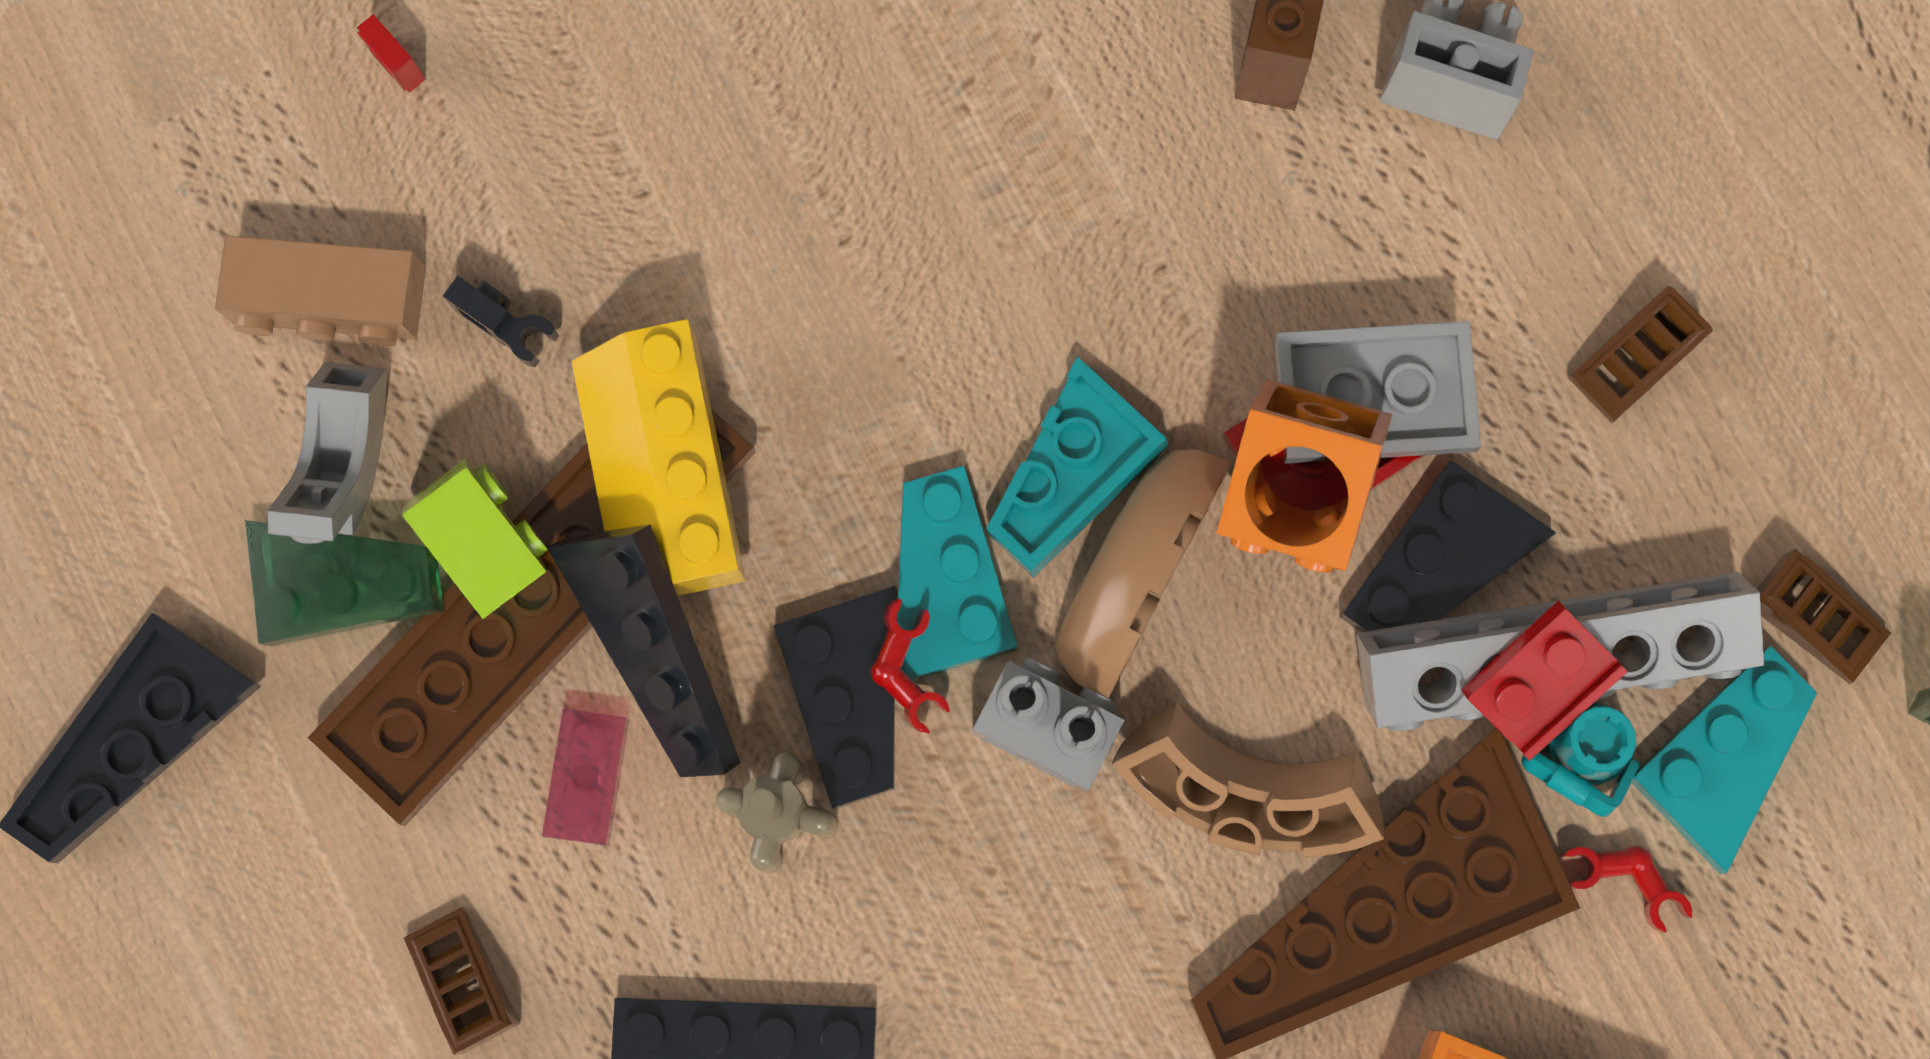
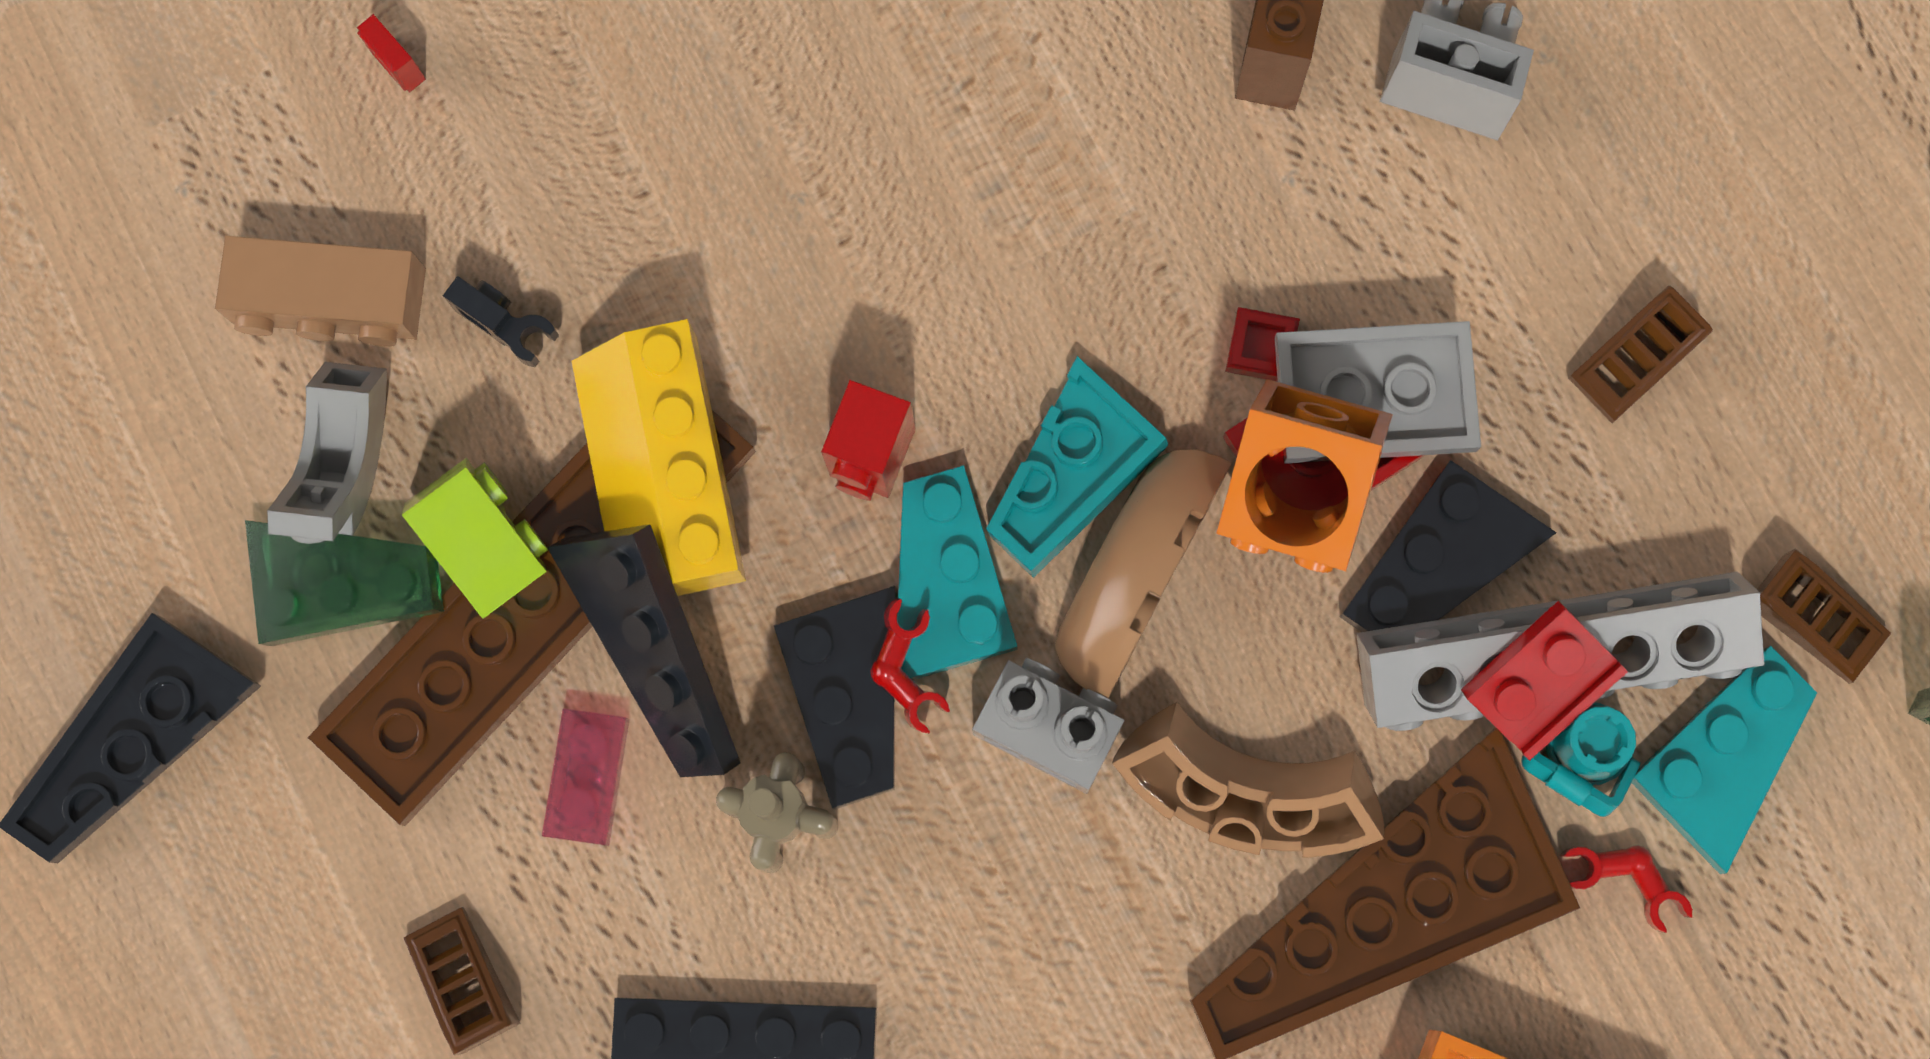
(868, 441): none -> red brick
(1253, 342): none -> red tile

